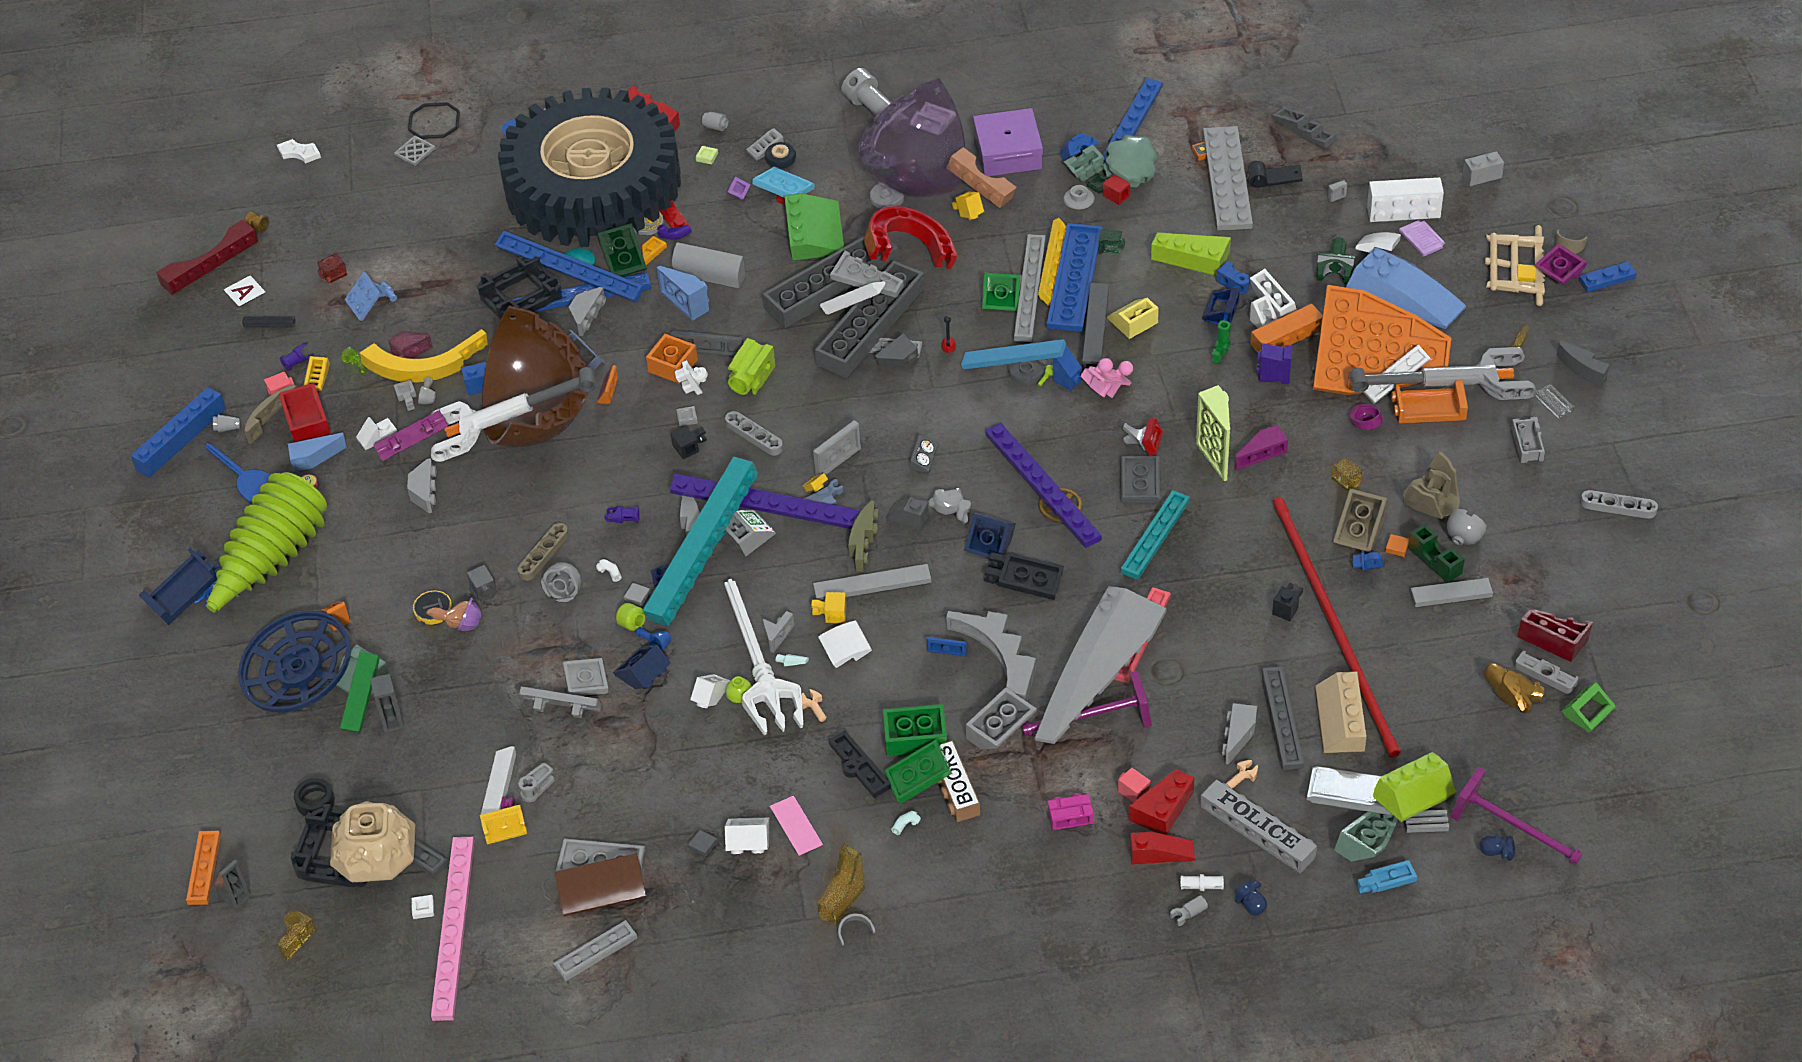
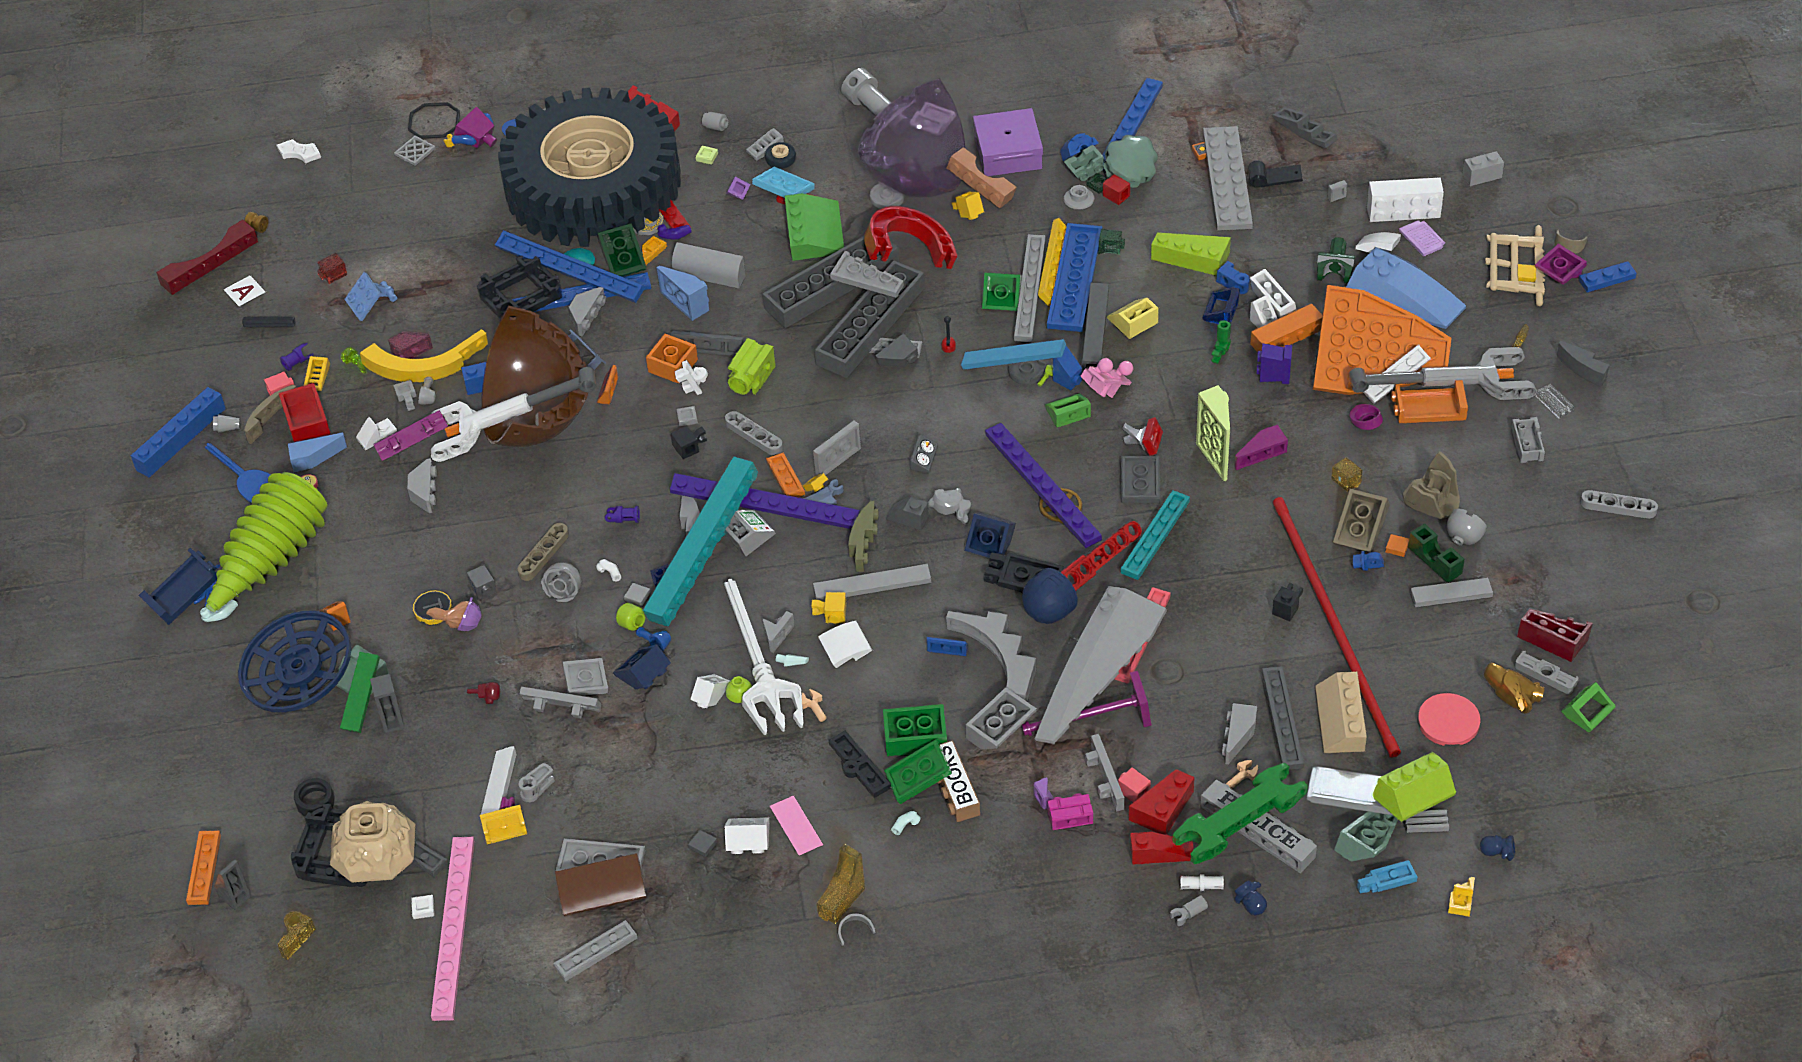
(224, 612): none -> light aqua arm
(473, 130): none -> magenta torso
(488, 691): none -> dark red piece
(785, 475): none -> orange tile
(852, 297): white slope -> none
(1042, 793): none -> medium lavender slope
(1050, 593): none -> piece
(1071, 412): none -> bright green tile
(1111, 786): none -> light grey hinge
(1213, 831): none -> green piece
(1449, 719): none -> coral tile
(1461, 898): none -> yellow slope
(1470, 795): magenta tile -> none

